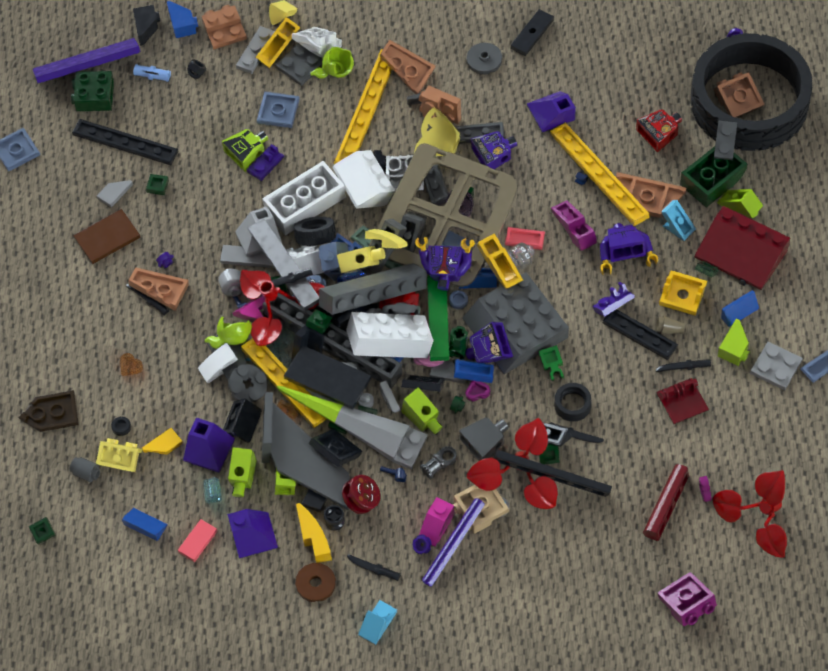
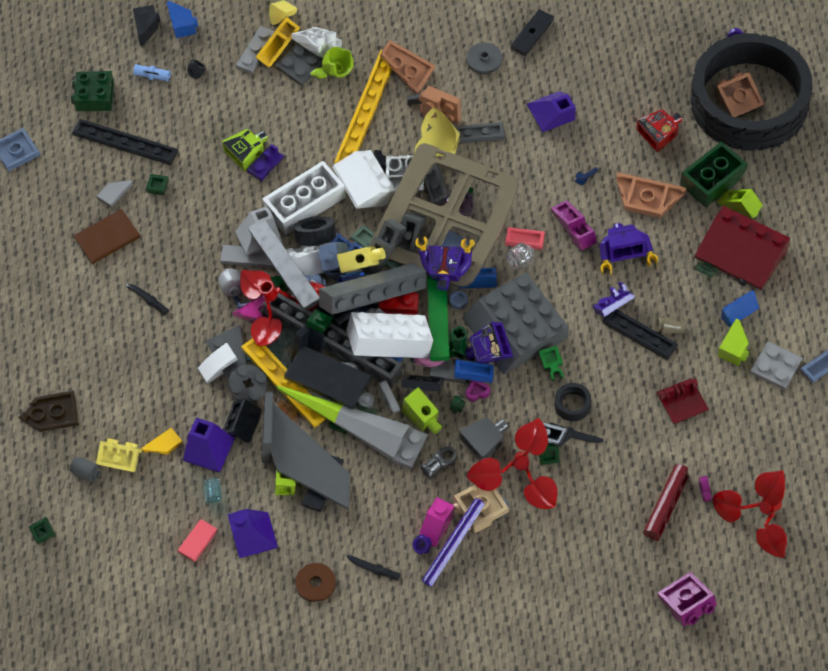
(86, 60): dark purple tile -> none
(121, 426): black tile -> none
(130, 365): clear orange tile -> none
(144, 524): blue slope -> none
(159, 286): nougat wing -> none
(164, 260): dark purple plate -> none
(223, 26): nougat plate -> none
(230, 333): lime hair -> none
(242, 463): lime torso -> none
(278, 109): sand blue tile -> none
(292, 277): black piece -> none
(313, 535): yellow slope -> none
(333, 513): black wheel -> none
(335, 447): black tile -> none
(361, 494): dark red head -> none
(377, 622): medium azure slope -> none
(388, 239): light yellow slope -> none
(400, 475): dark blue hand -> none
(401, 308): dark grey plate -> none
(493, 149): torso -> none
(499, 261): yellow slope -> none
(554, 473): black tile -> none
(600, 174): yellow tile -> none
(677, 220): medium azure slope -> none
(677, 282): yellow piece -> none
(688, 364): black piece -> none
(725, 140): dark grey plate -> none

